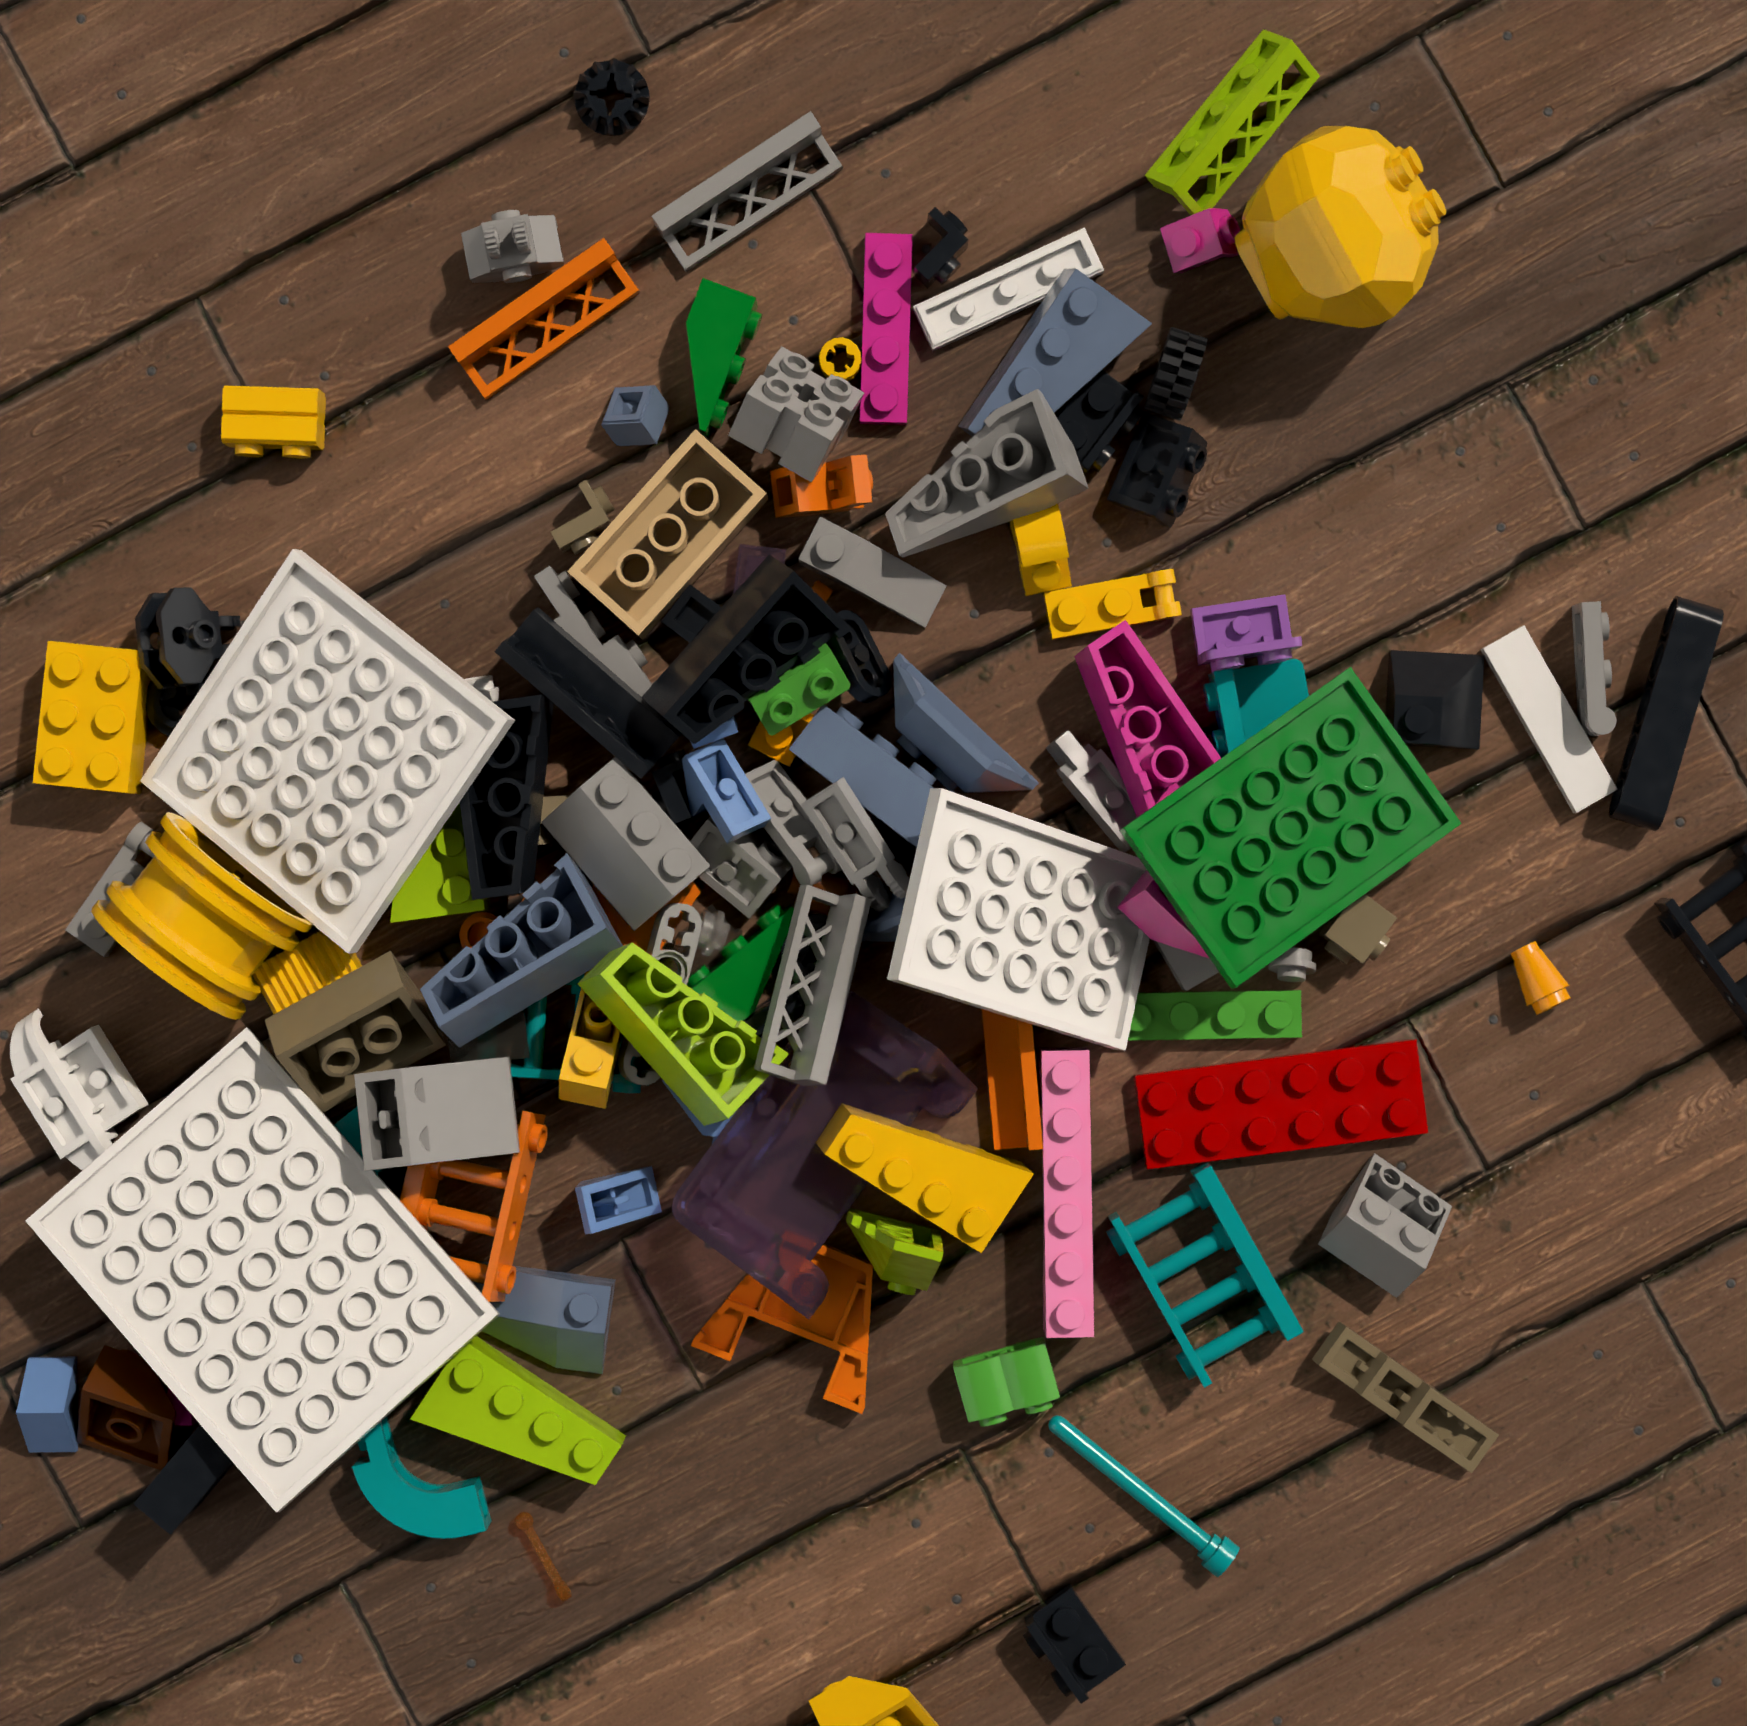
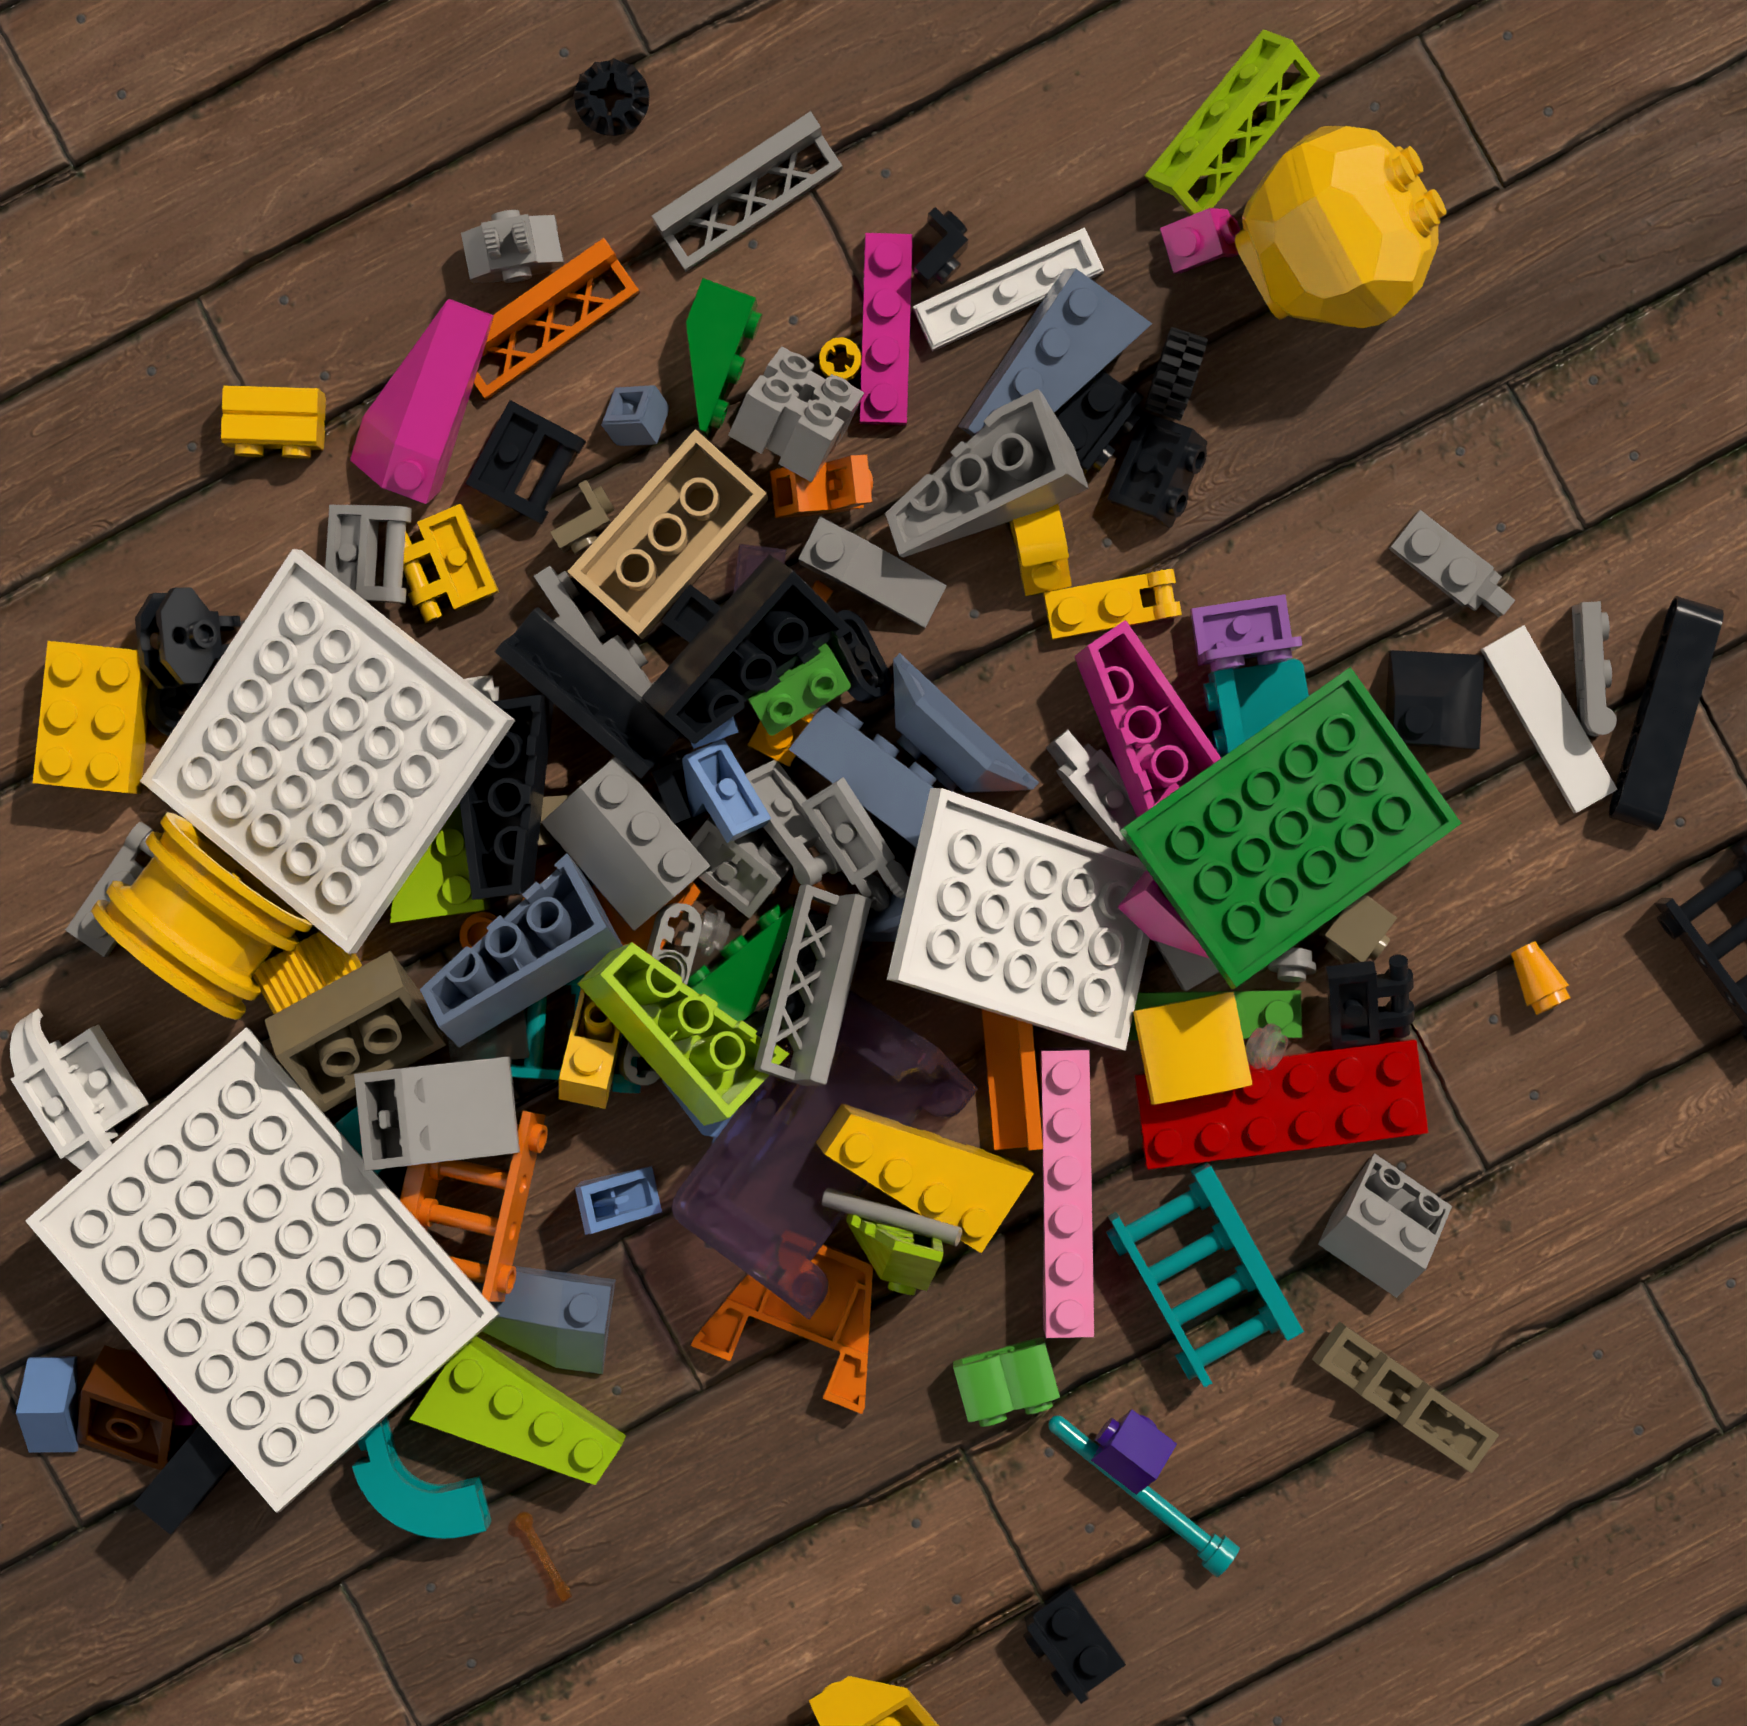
(353, 549): none -> light grey plate
(418, 414): none -> dark pink wedge
(457, 559): none -> yellow plate
(511, 454): none -> black plate
(891, 1216): none -> light grey bar
(1132, 1450): none -> dark purple brick
(1192, 1048): none -> yellow slope
(1266, 1046): none -> clear plate
(1354, 997): none -> black plate
(1450, 565): none -> light grey hinge

